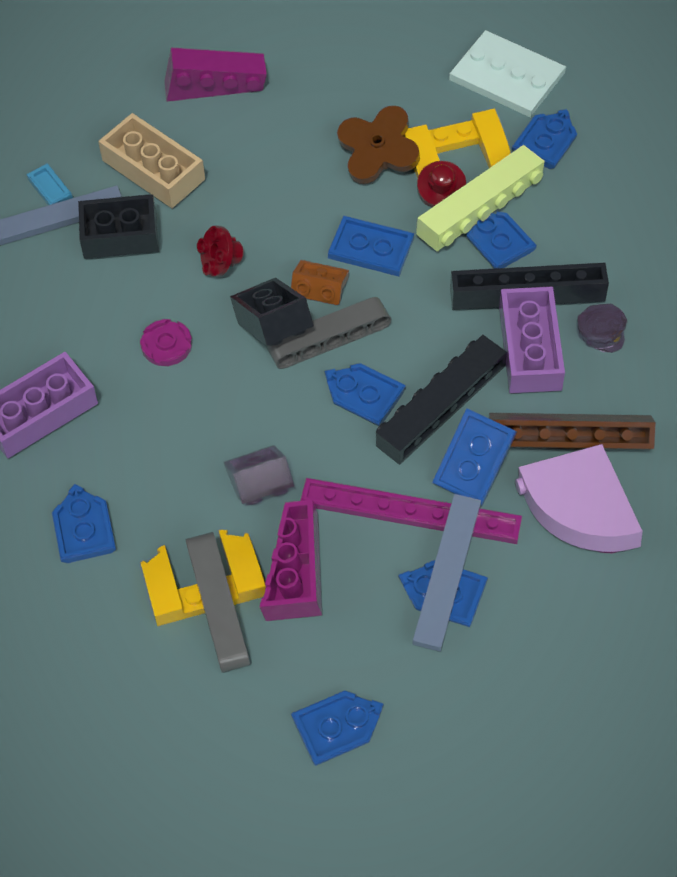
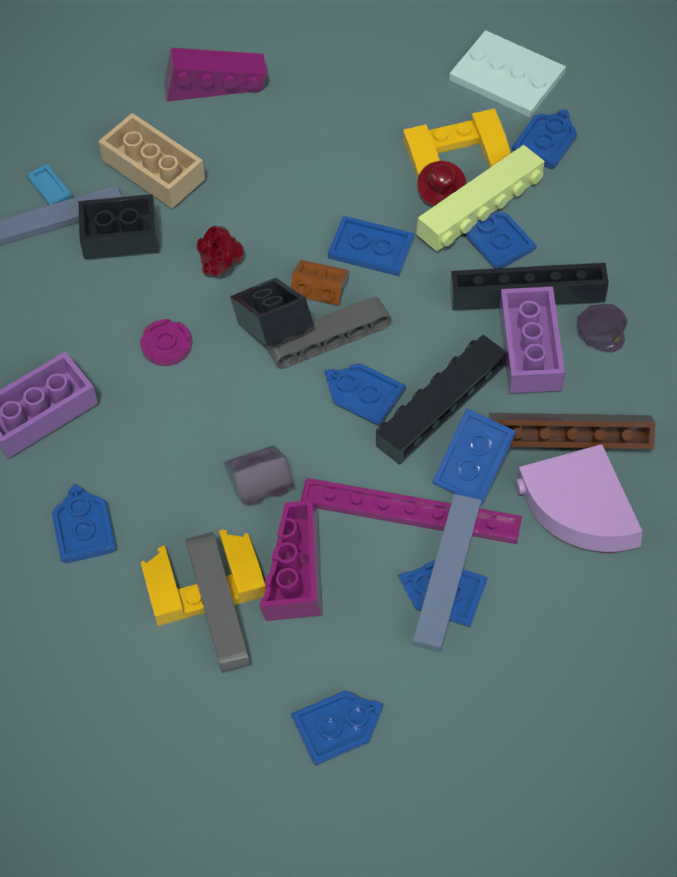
(378, 144): reddish brown plant -> none

